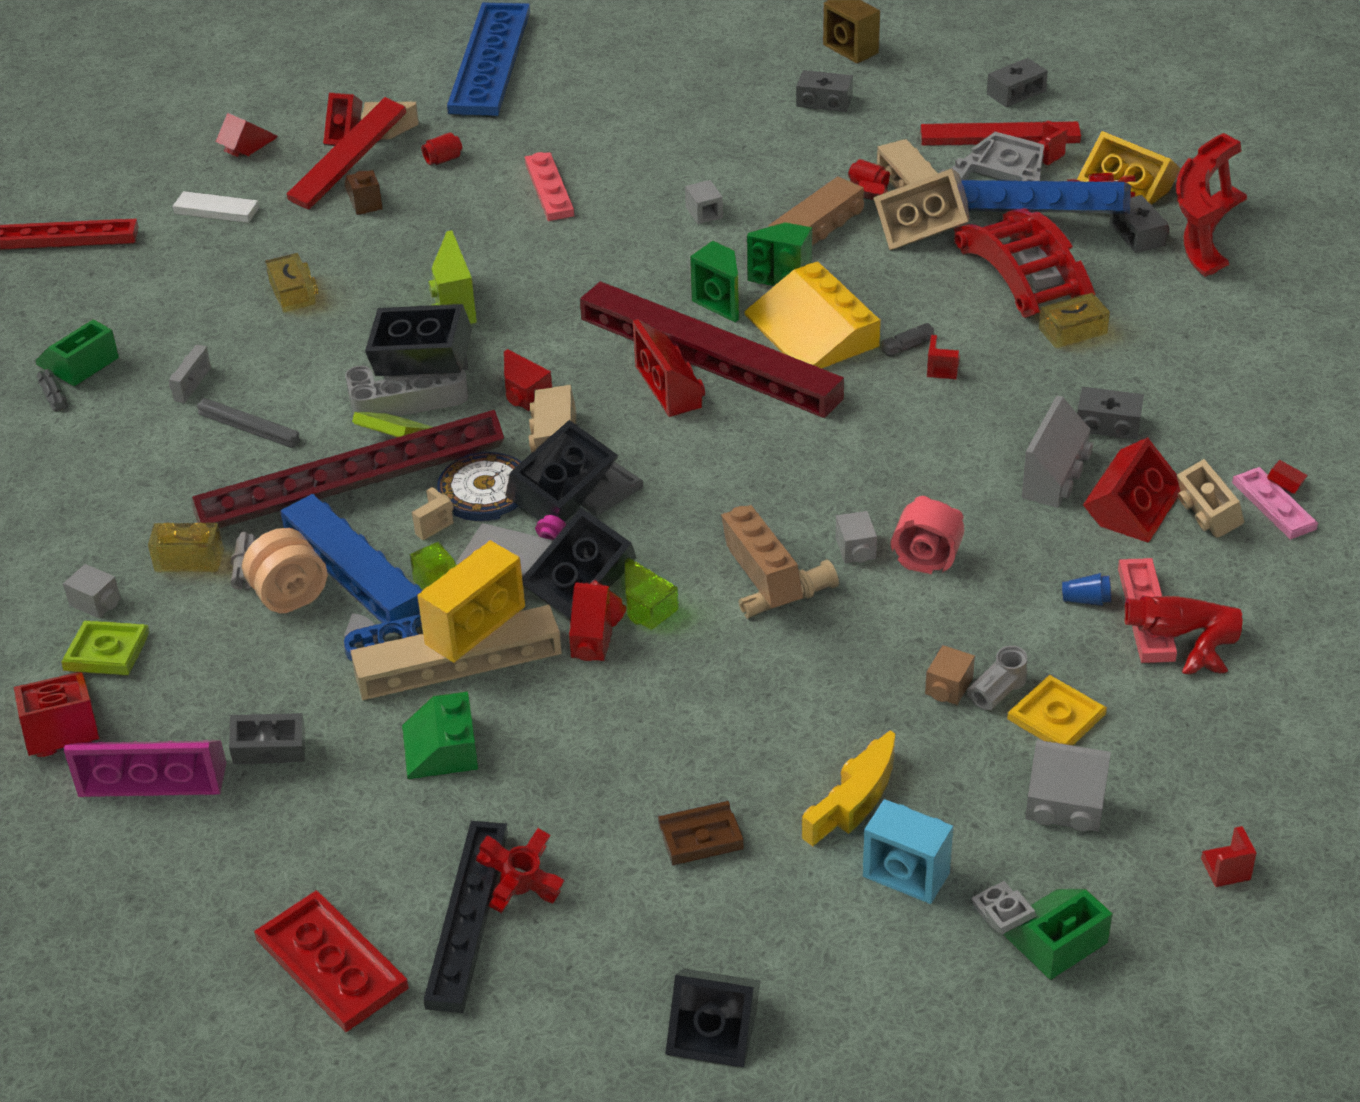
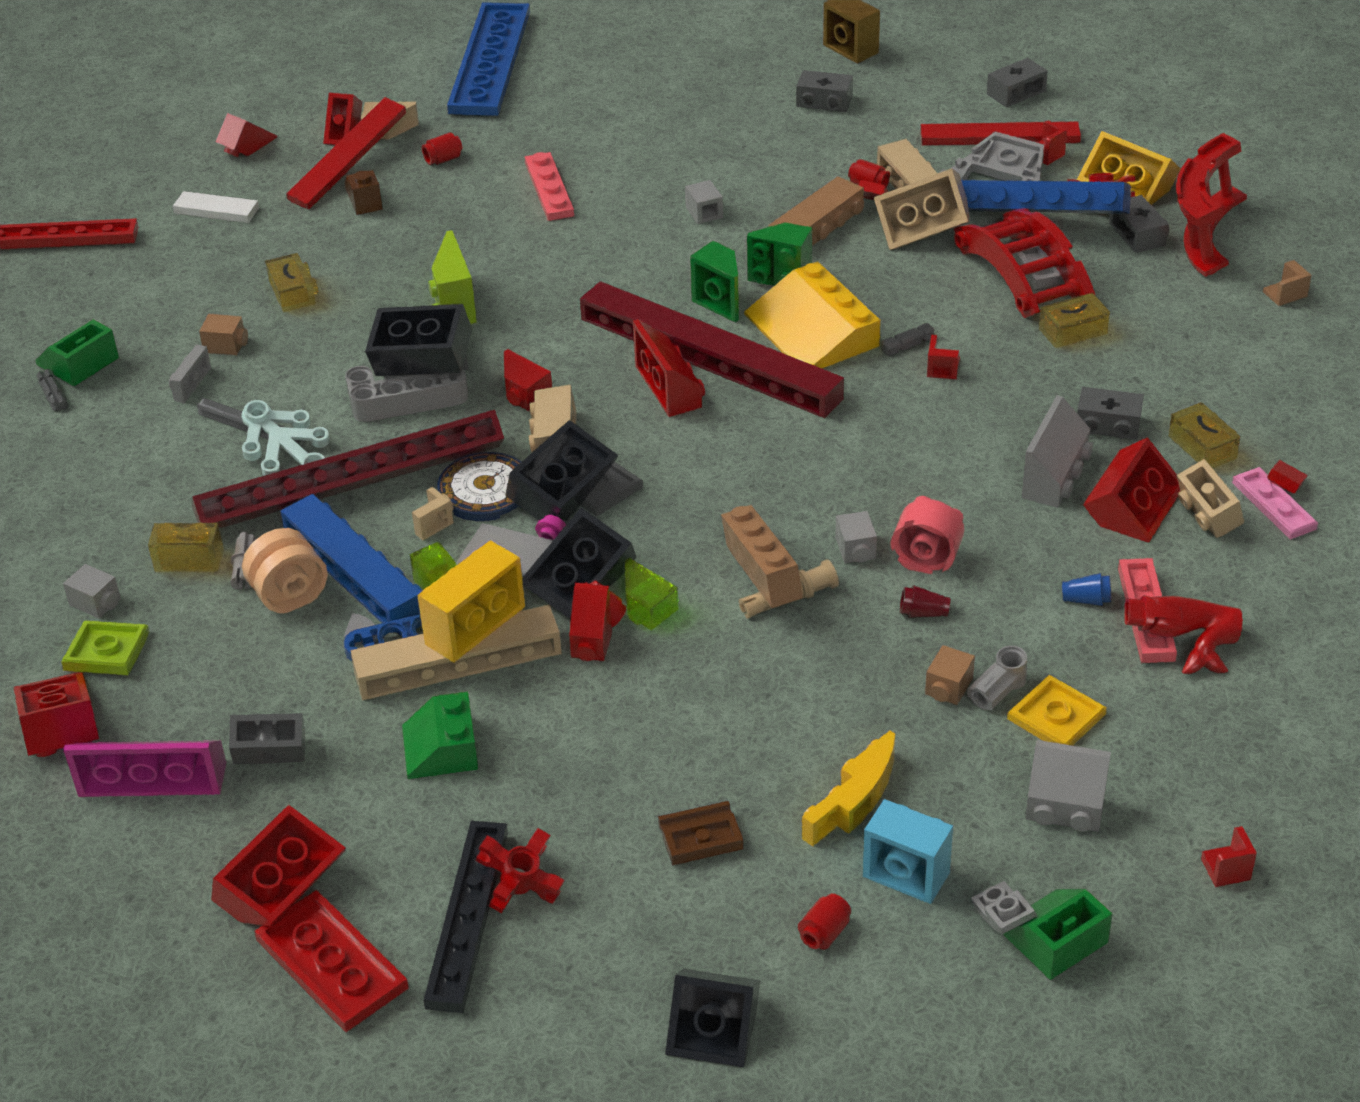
(223, 334): none -> medium nougat brick
(259, 416): none -> light aqua plant
(275, 869): none -> red slope
(387, 423): lime tile -> none
(824, 921): none -> red brick
(923, 603): none -> dark red cone
(1204, 435): none -> clear yellow brick
(1293, 285): none -> medium nougat panel

